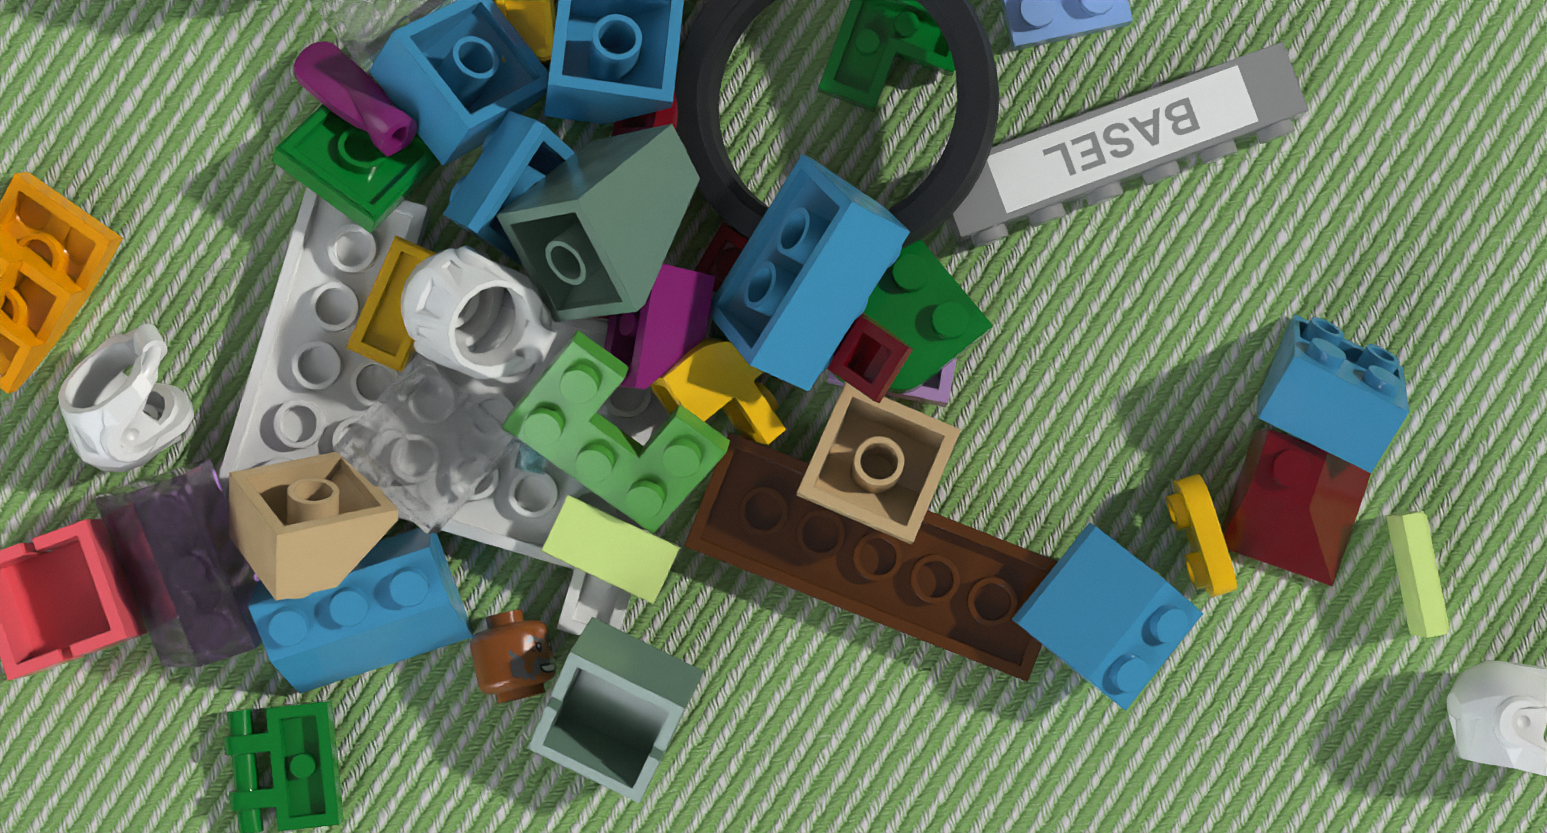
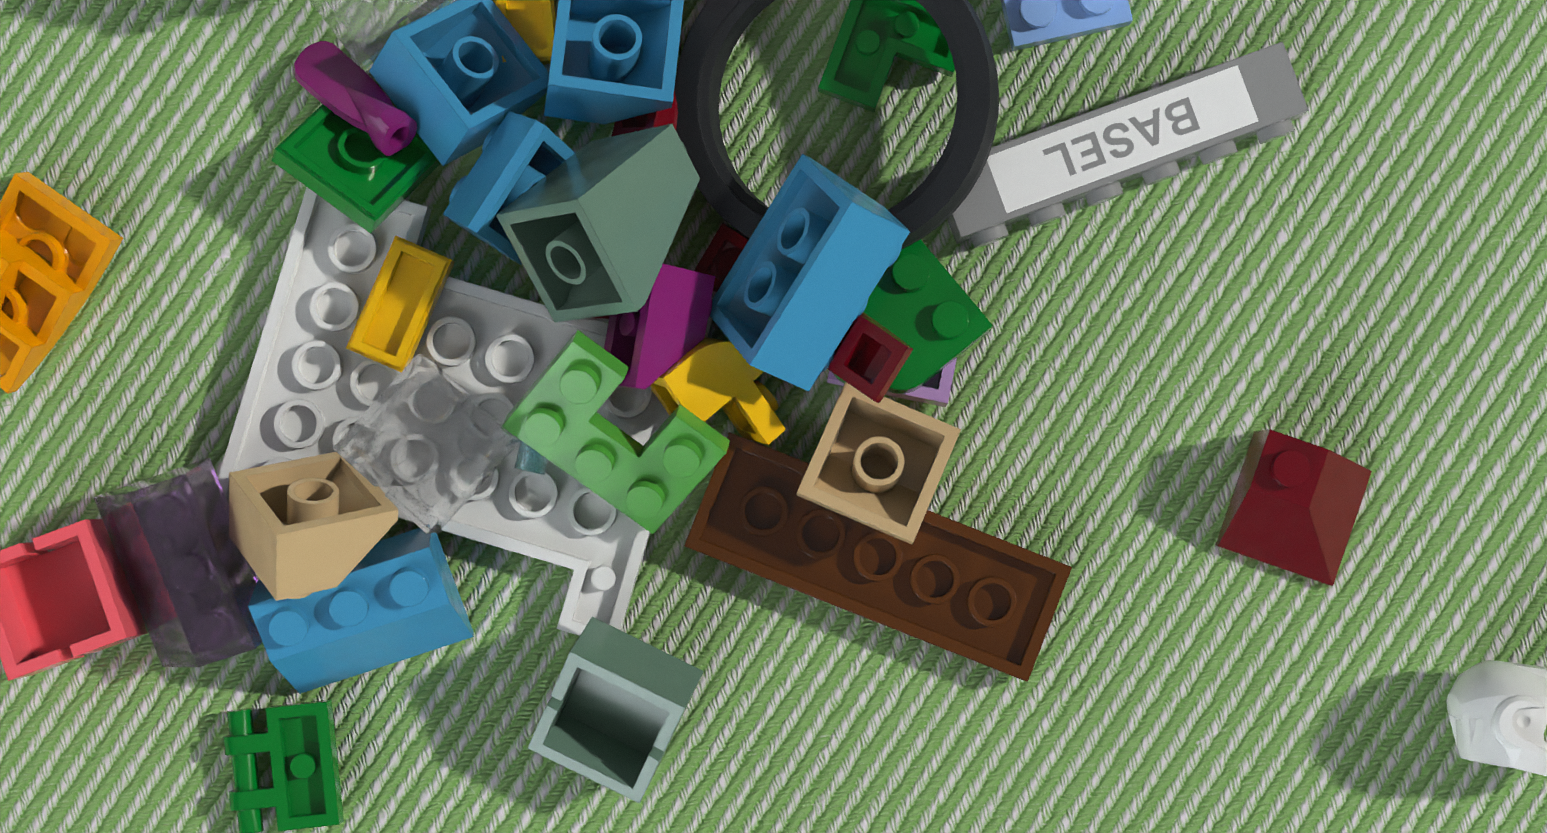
(121, 418): white helmet -> none
(456, 300): white helmet -> none
(512, 657): dark orange head -> none
(610, 549): yellowish green tile -> none
(1107, 616): dark azure slope -> none
(1194, 511): yellow plate -> none
(1334, 392): dark azure slope -> none
(1418, 573): yellowish green tile -> none

